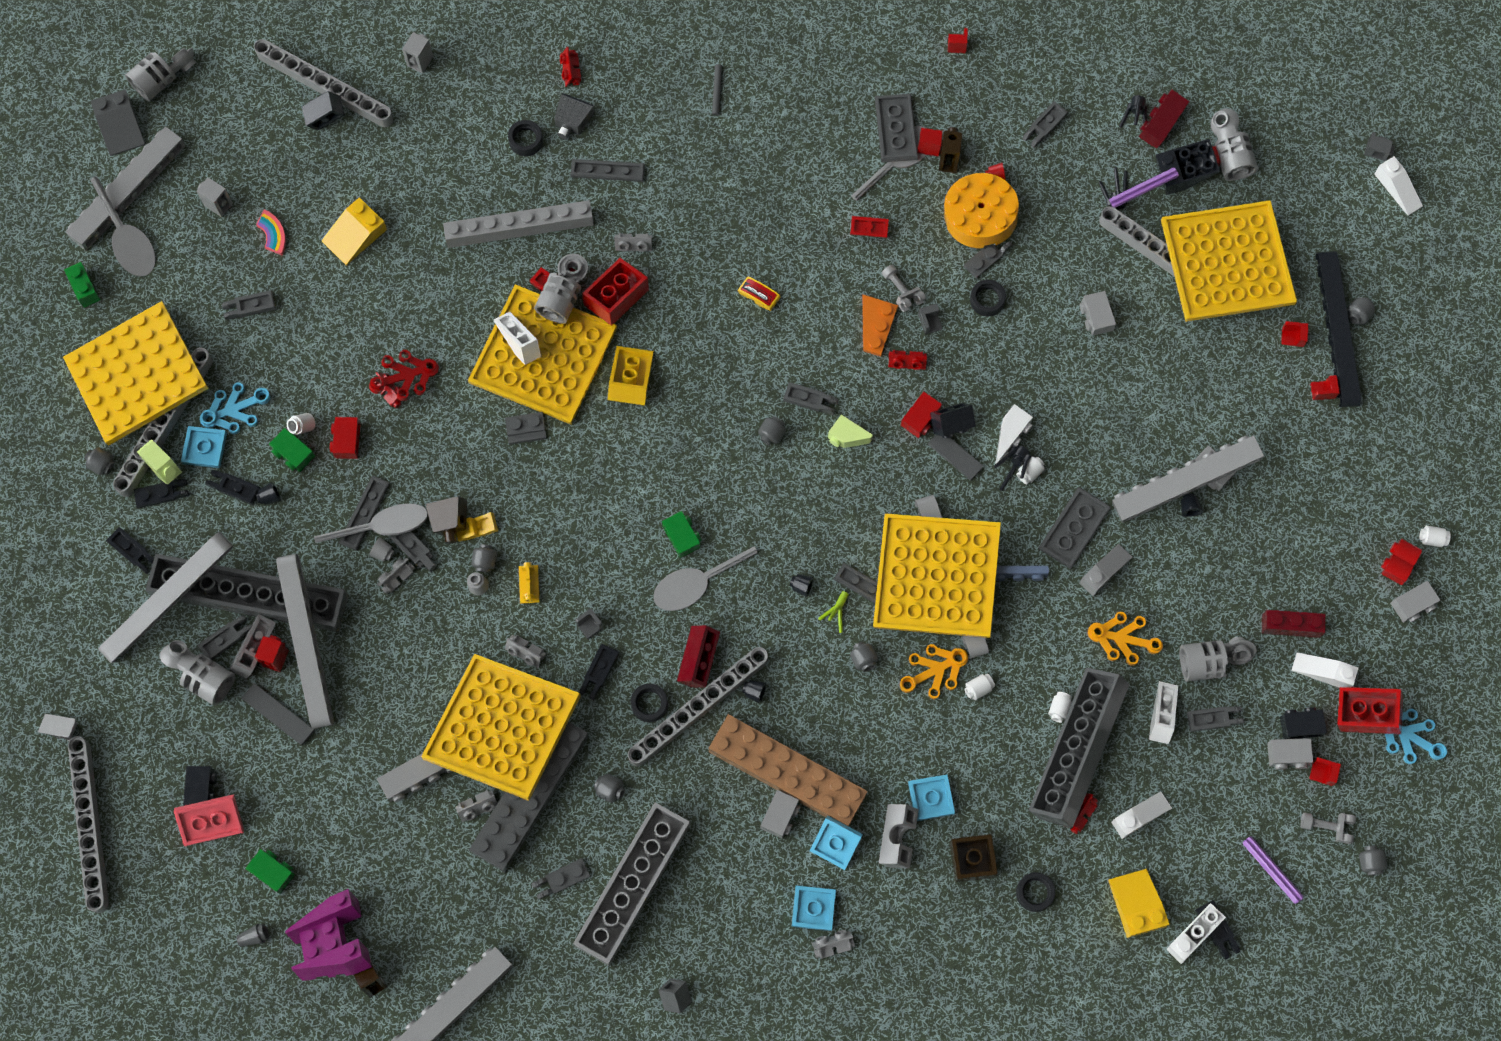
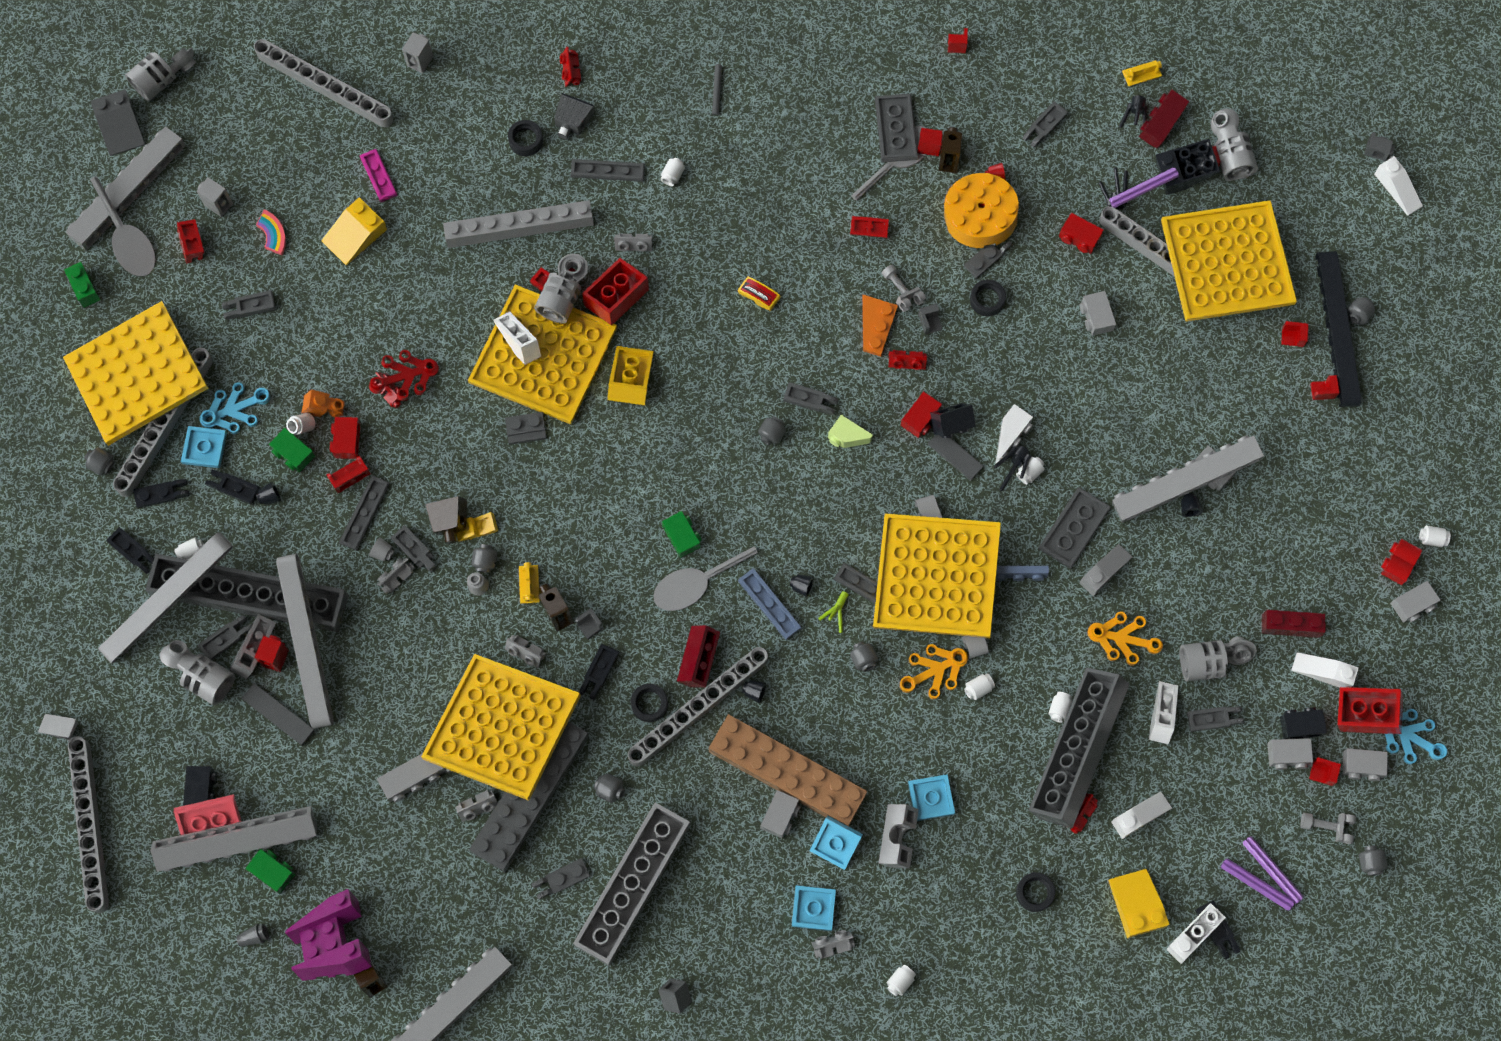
(159, 462): yellowish green slope -> none
(188, 548): none -> white brick
(190, 240): none -> red hinge
(234, 839): none -> light grey brick
(319, 403): none -> orange brick
(323, 110): brick -> none
(349, 475): none -> red hinge
(378, 175): none -> dark pink tile
(390, 521): light grey piece -> none
(555, 606): none -> dark brown torso
(672, 171): none -> white brick
(769, 604): none -> sand blue plate
(901, 980): none -> white brick
(973, 858): dark brown brick -> none
(1080, 233): none -> red brick
(1142, 73): none -> yellow hinge
(1257, 884): none -> medium lavender axle
(1364, 763): none -> light grey brick

